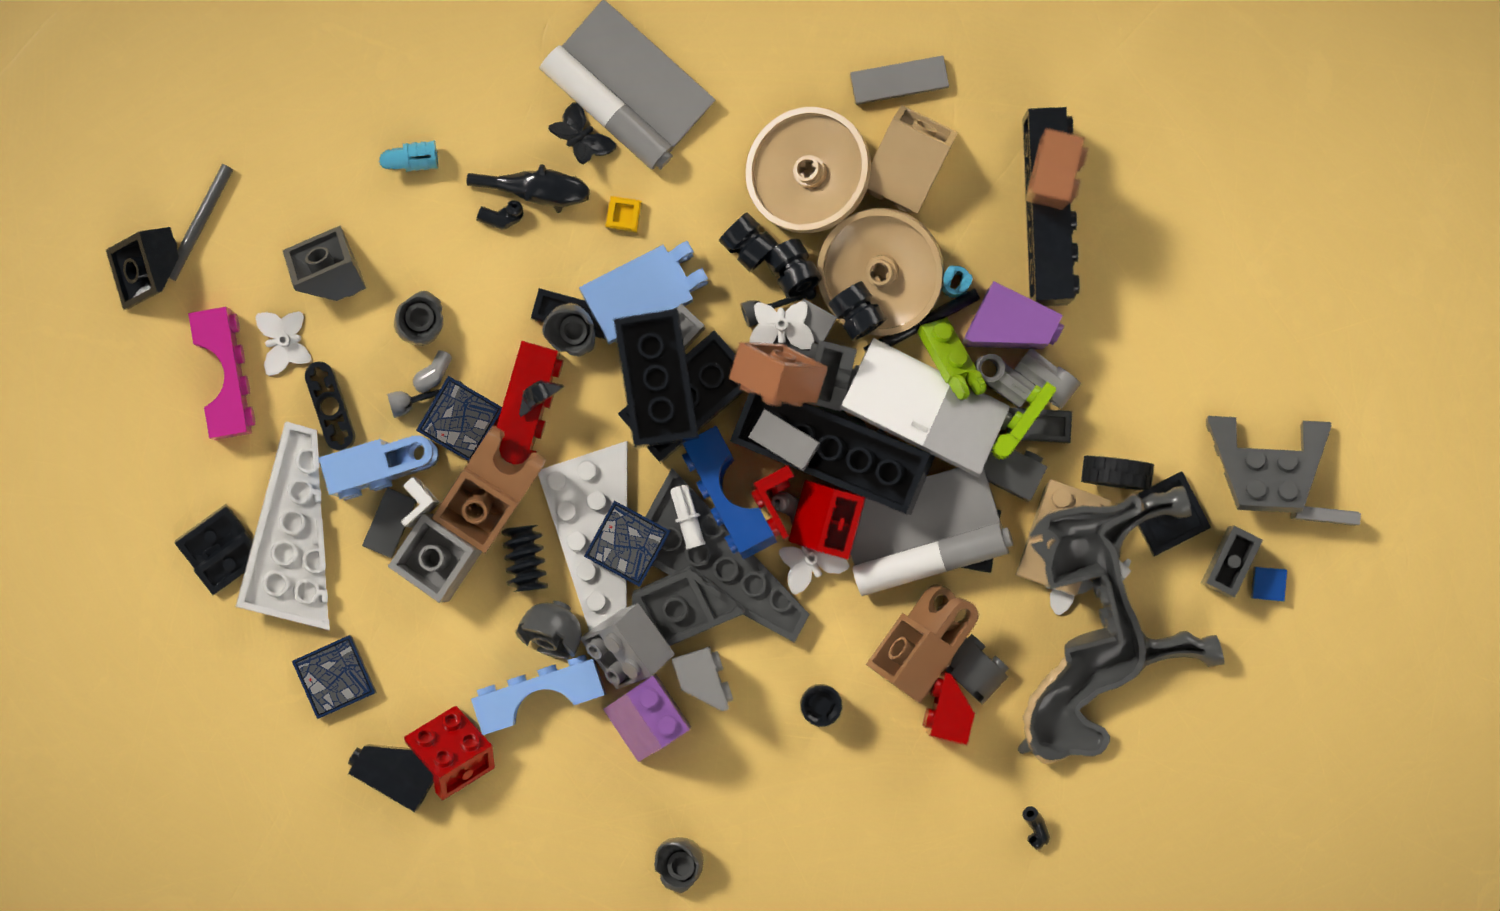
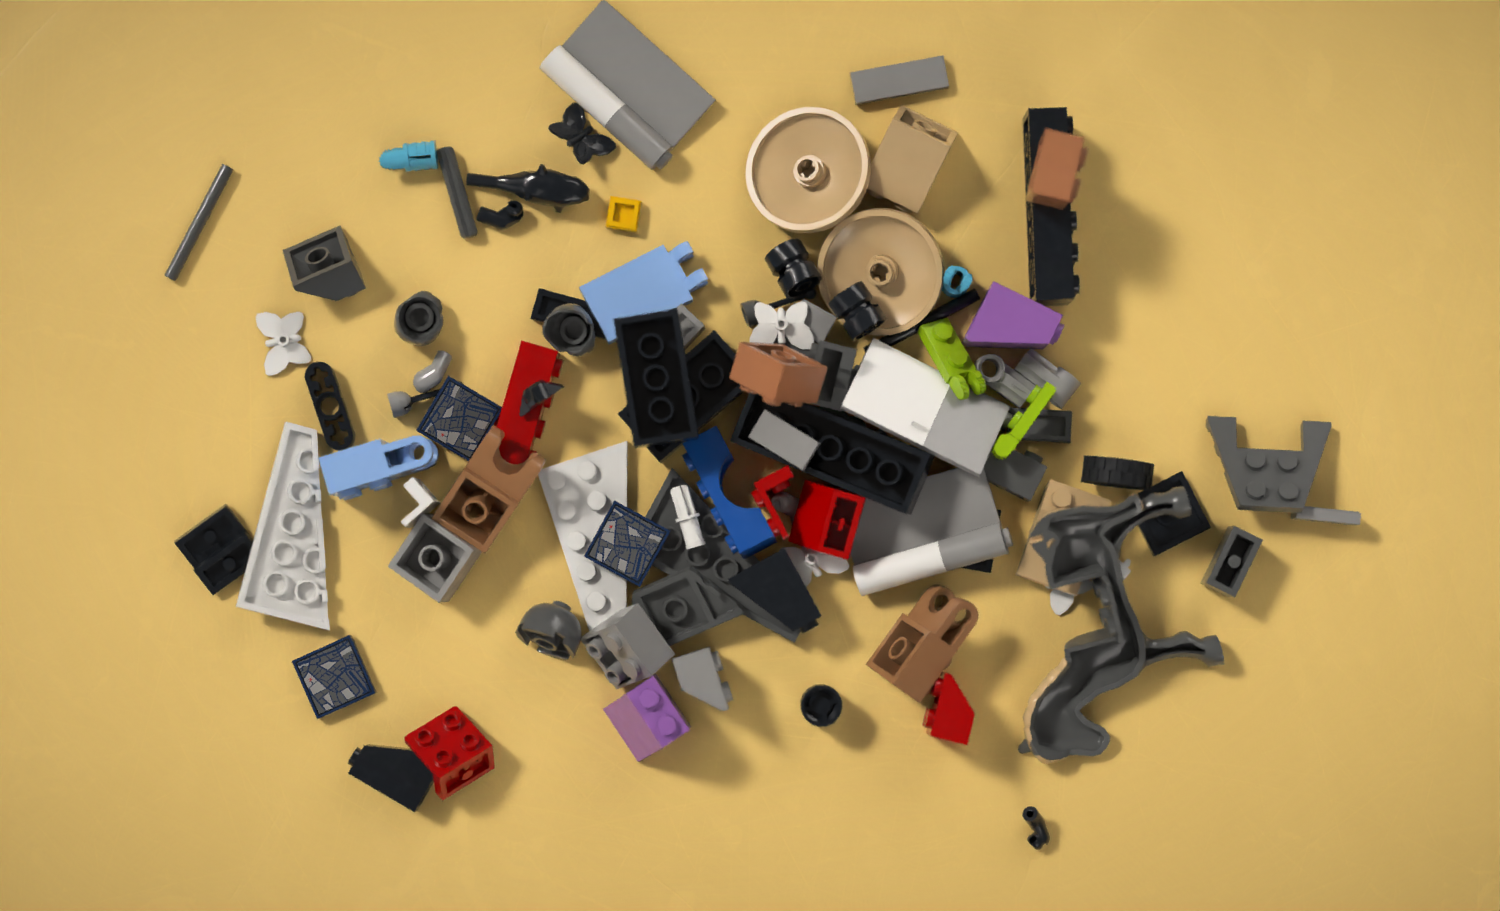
(142, 264): black slope -> none
(228, 412): dark pink arch -> none
(387, 526): dark grey tile -> none
(457, 192): none -> dark grey axle
(499, 707): light blue arch -> none
(524, 558): black piece -> none
(678, 863): dark grey hair -> none
(748, 242): black wheel -> none
(779, 591): none -> black slope
(976, 670): dark grey cylinder -> none
(1269, 584): blue tile -> none

